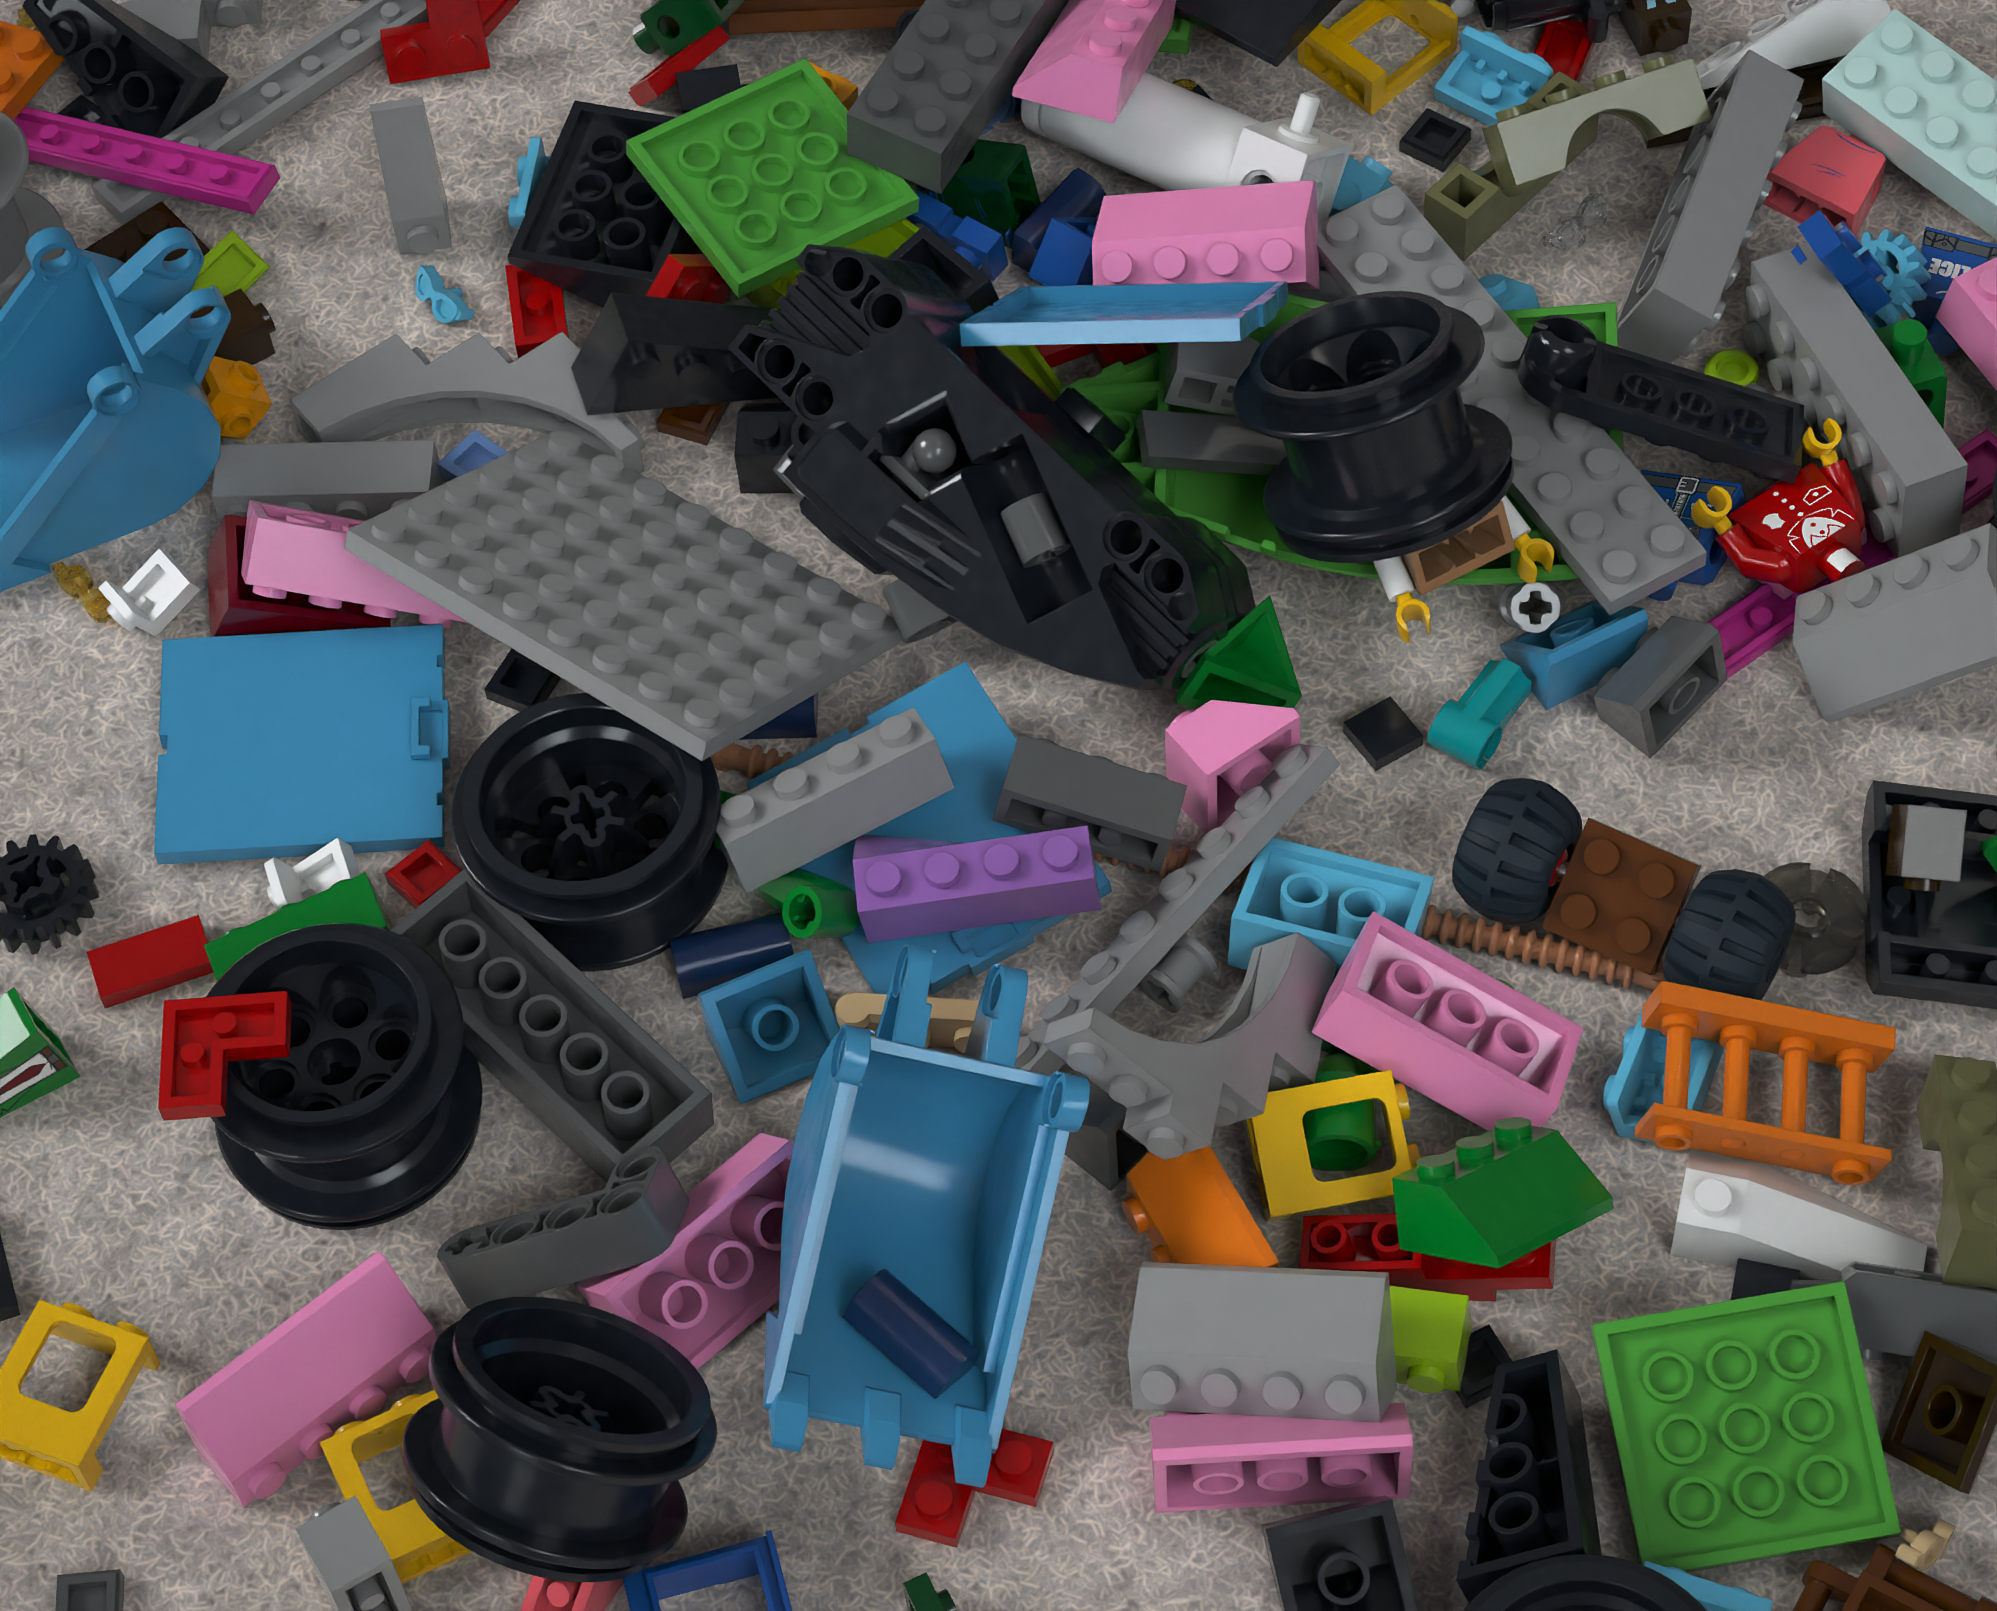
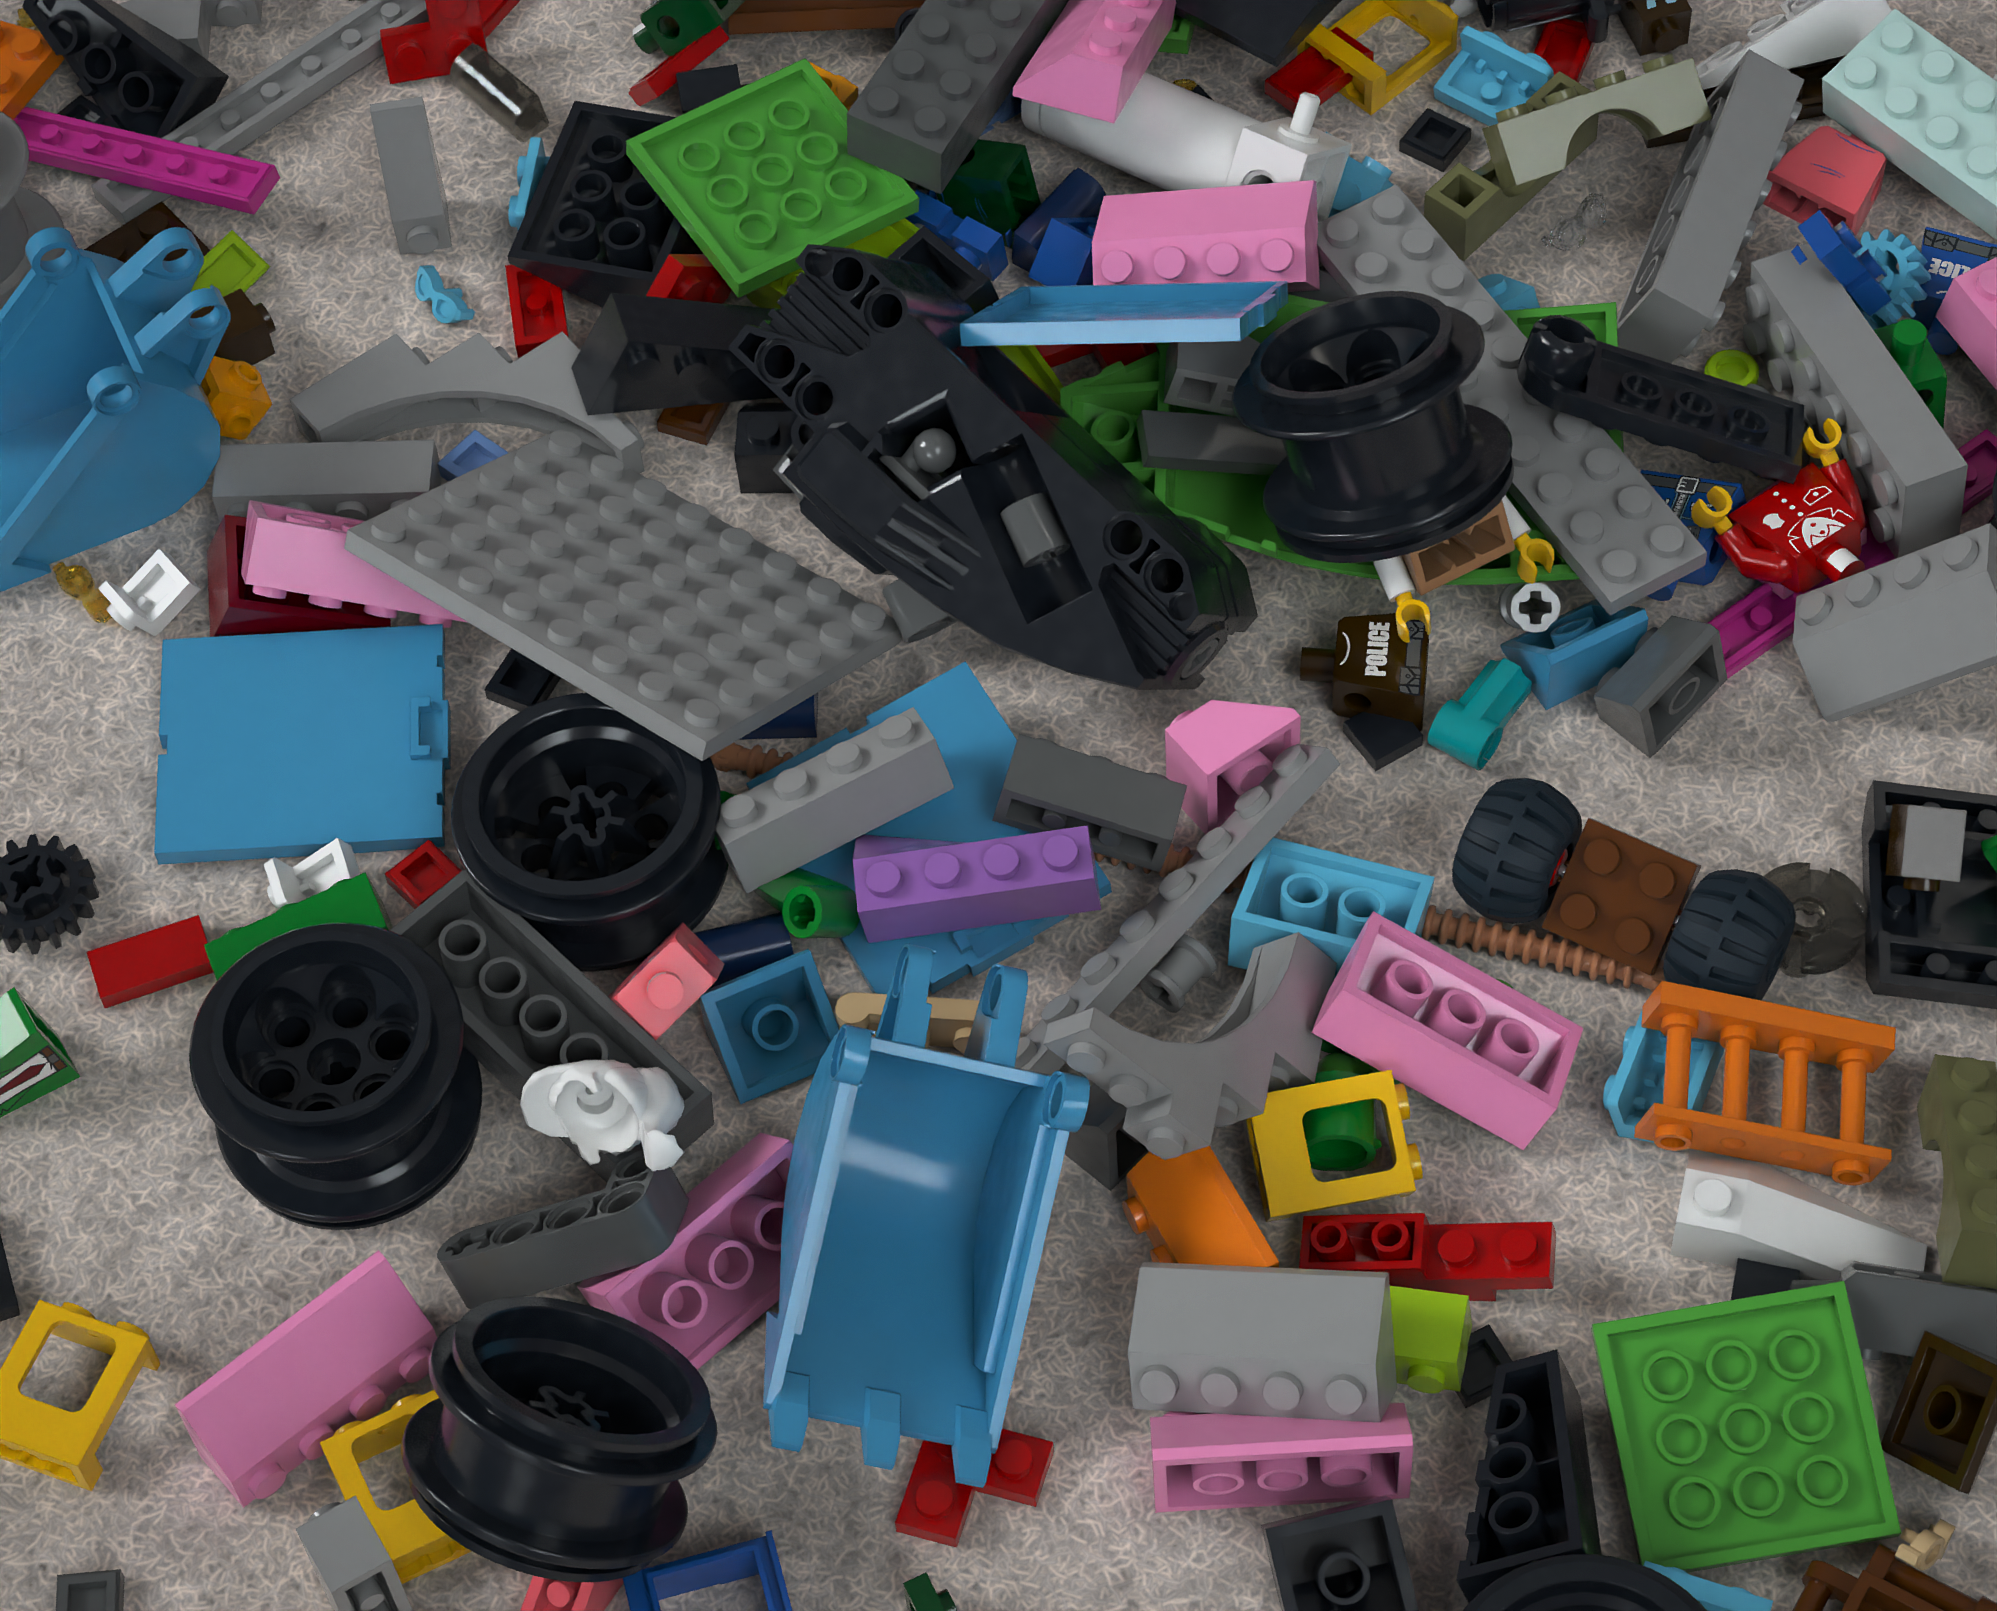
(205, 1036): red plate -> none
(498, 93): none -> clear smoke brick
(606, 1109): none -> white piece
(668, 981): none -> coral torso
(910, 1333): dark blue brick -> none
(1091, 418): black tile -> none
(1245, 666): green slope -> none
(1311, 74): none -> red tile
(1373, 668): none -> dark brown torso
(1496, 1195): green slope -> none

